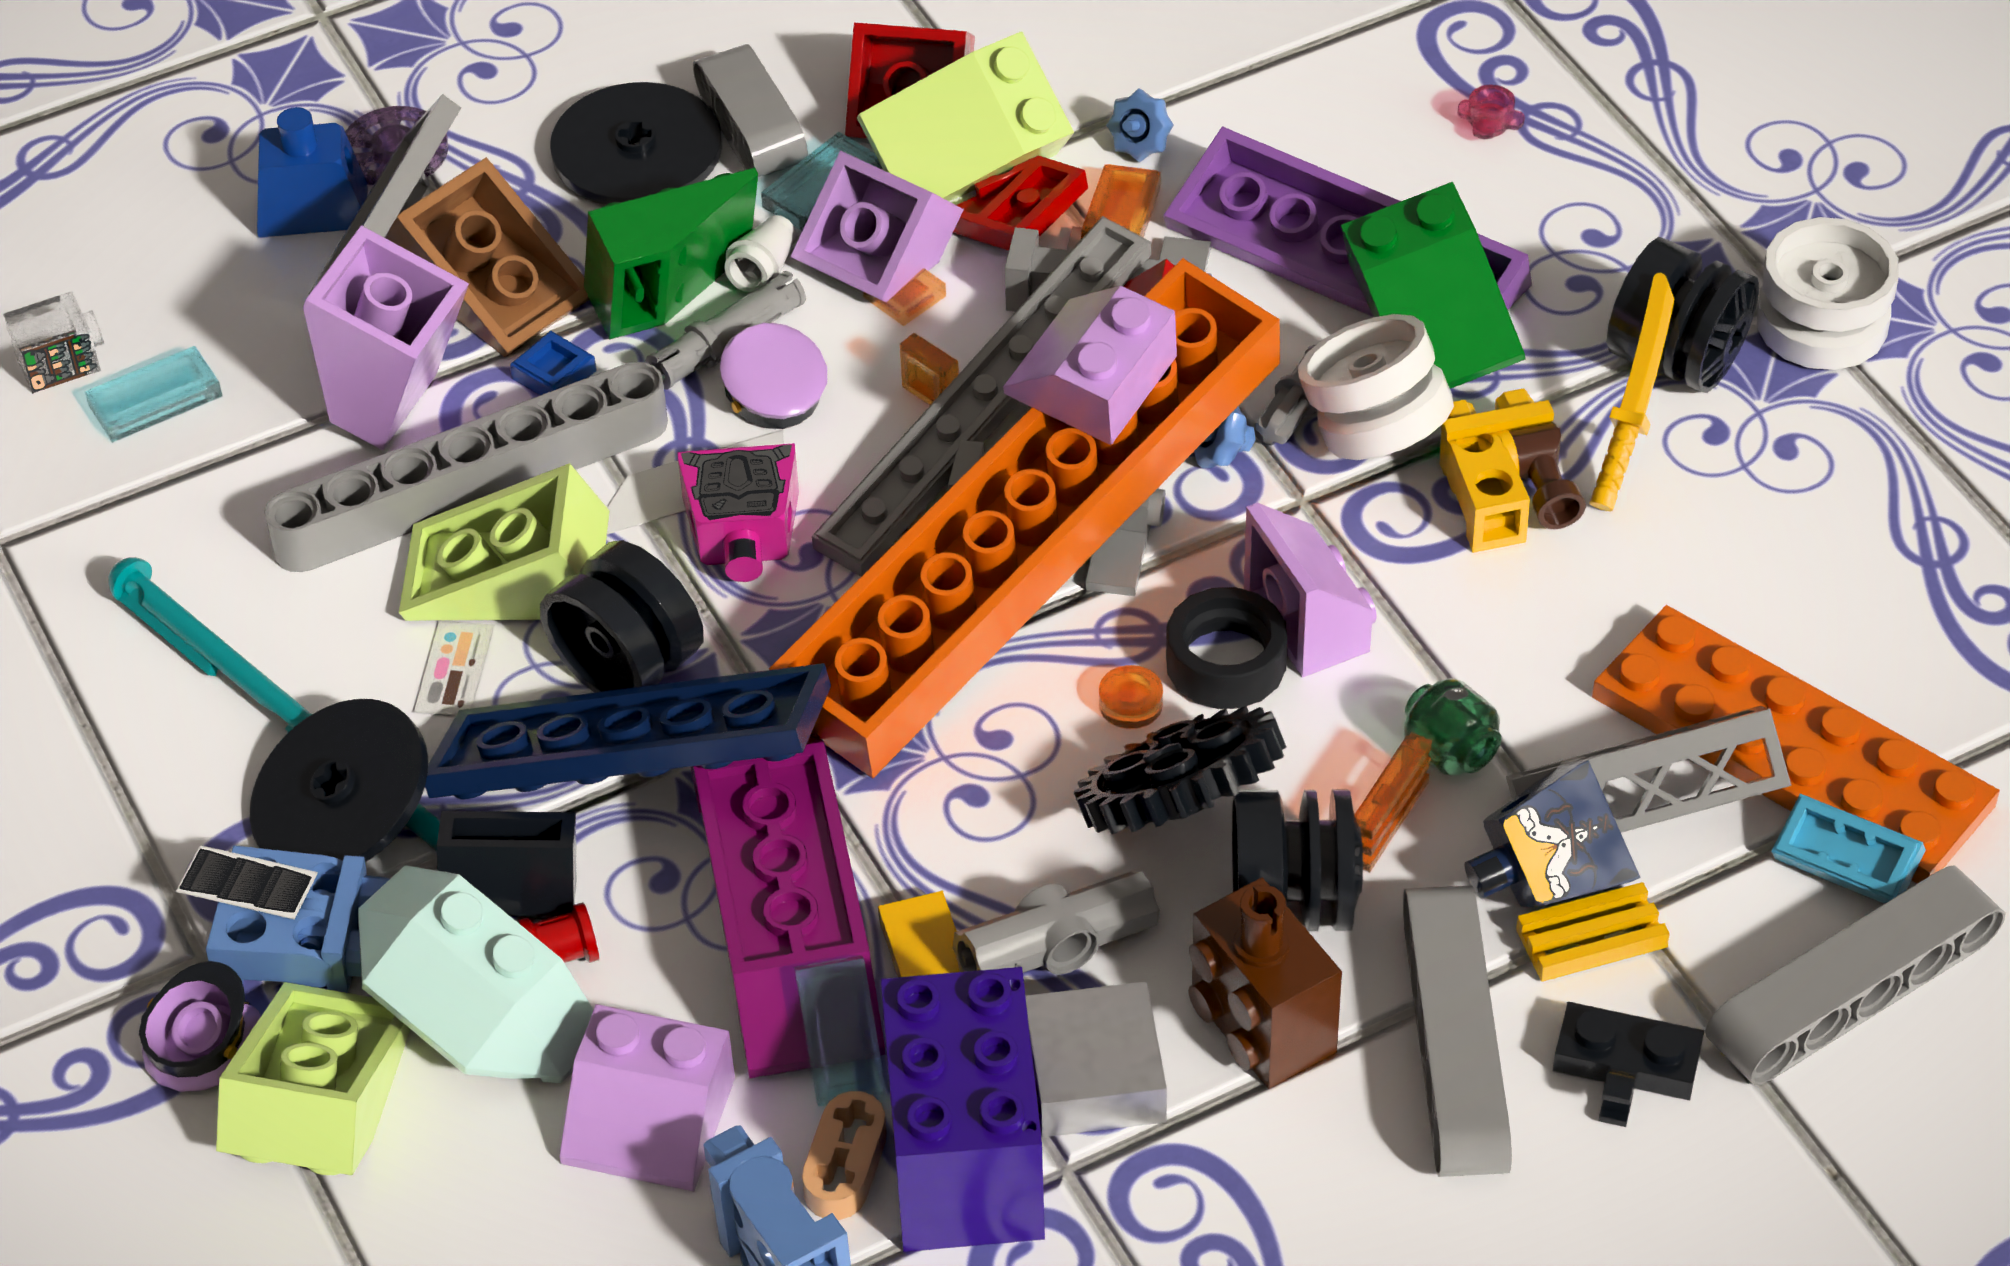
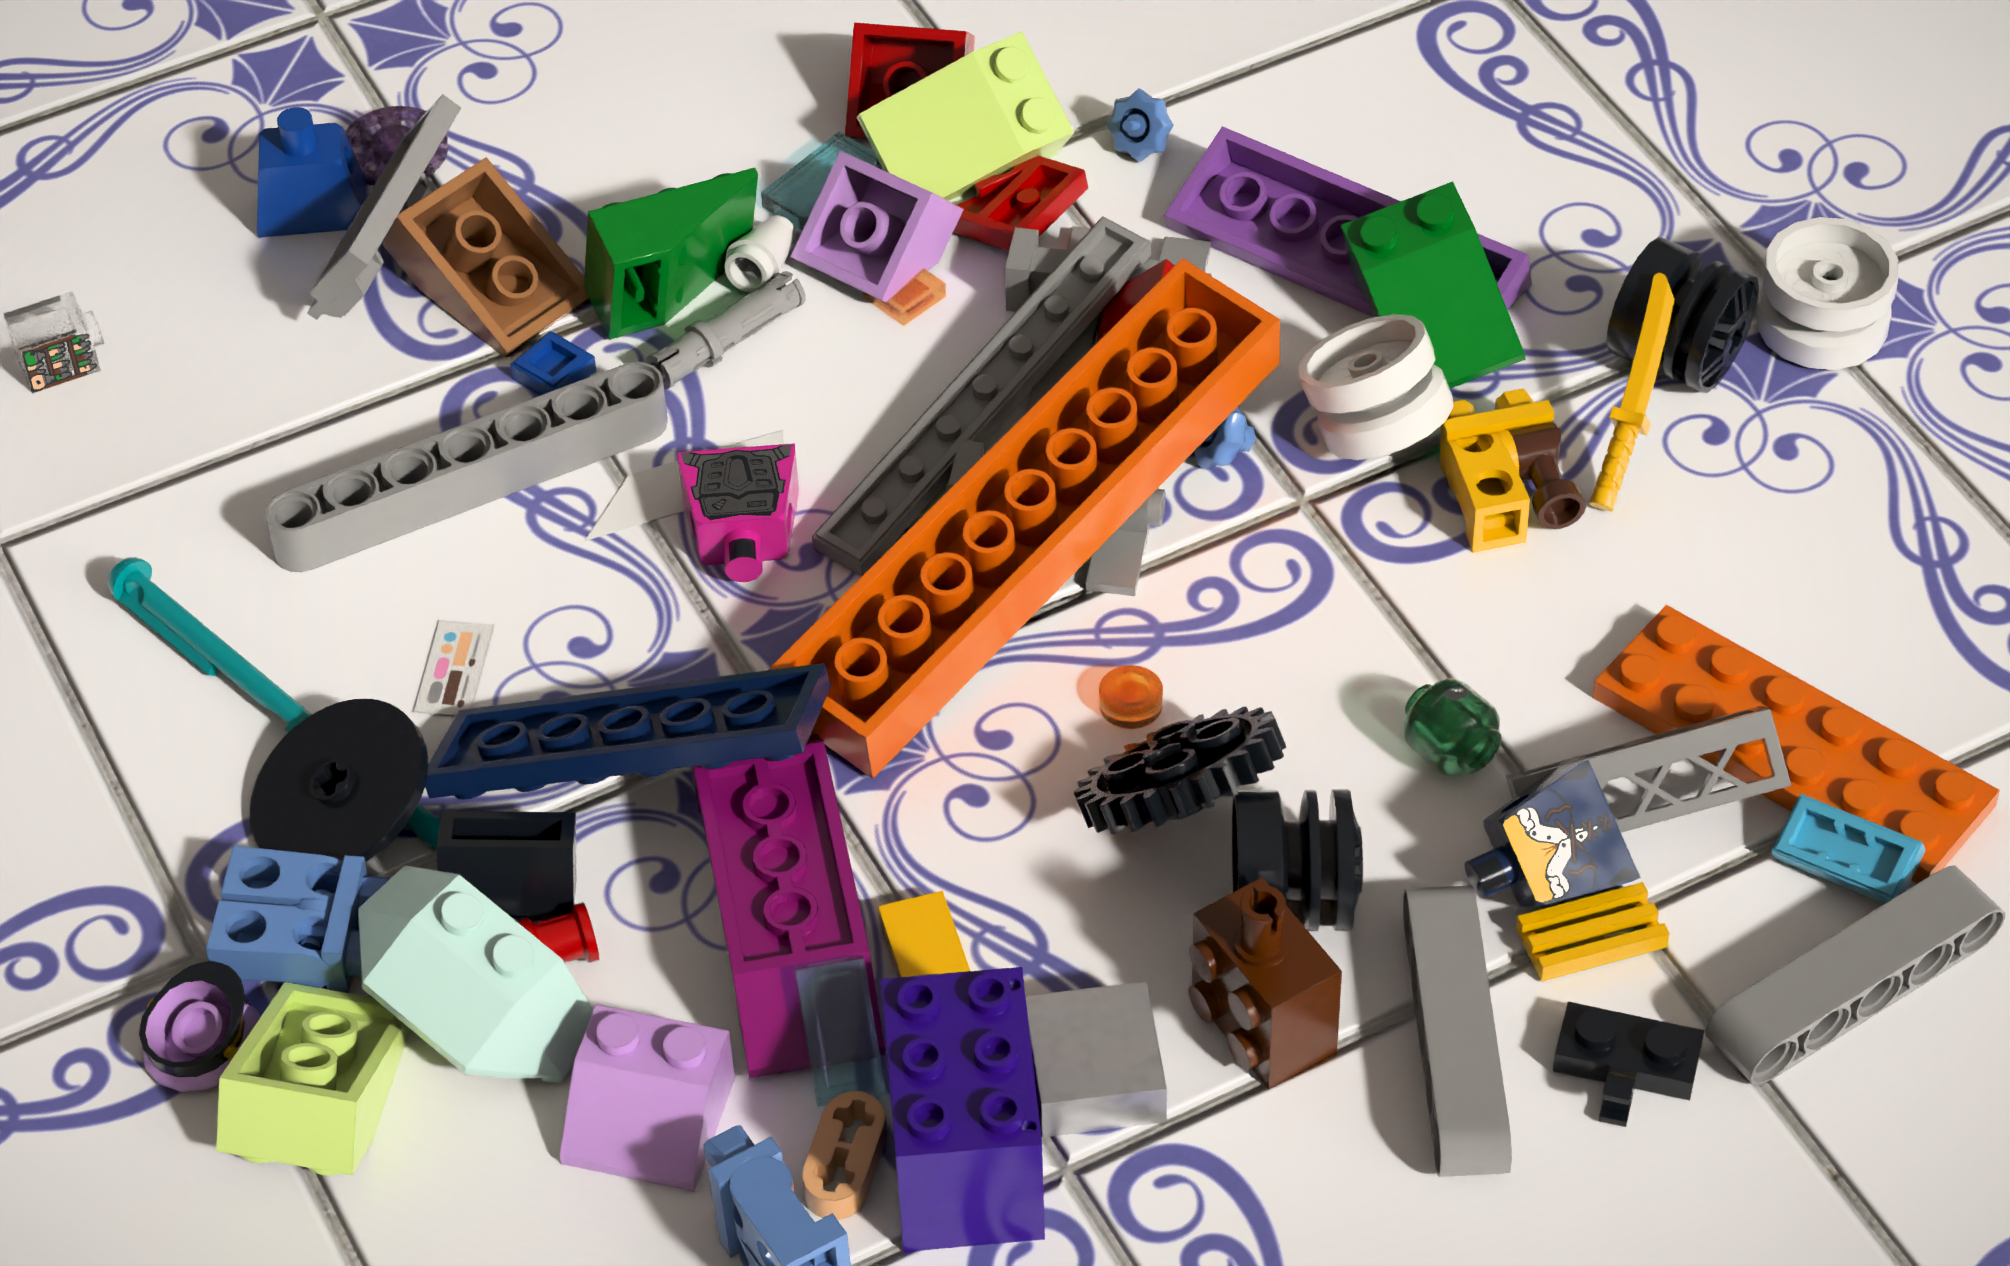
(153, 394): clear light blue tile -> none
(247, 882): sticker -> none
(379, 333): lavender slope -> none
(503, 550): yellowish green slope -> none
(597, 133): black piece -> none
(621, 620): black wheel -> none
(750, 110): light grey beam -> none
(773, 375): lavender piece -> none
(925, 368): clear orange tile -> none
(1059, 926): light grey piece -> none
(1097, 361): lavender slope -> none
(1124, 197): clear orange tile -> none
(1226, 611): black tyre -> none
(1285, 409): light grey axle -> none
(1309, 586): lavender slope -> none
(1393, 797): clear orange tile -> none
(1491, 111): clear pink plate -> none

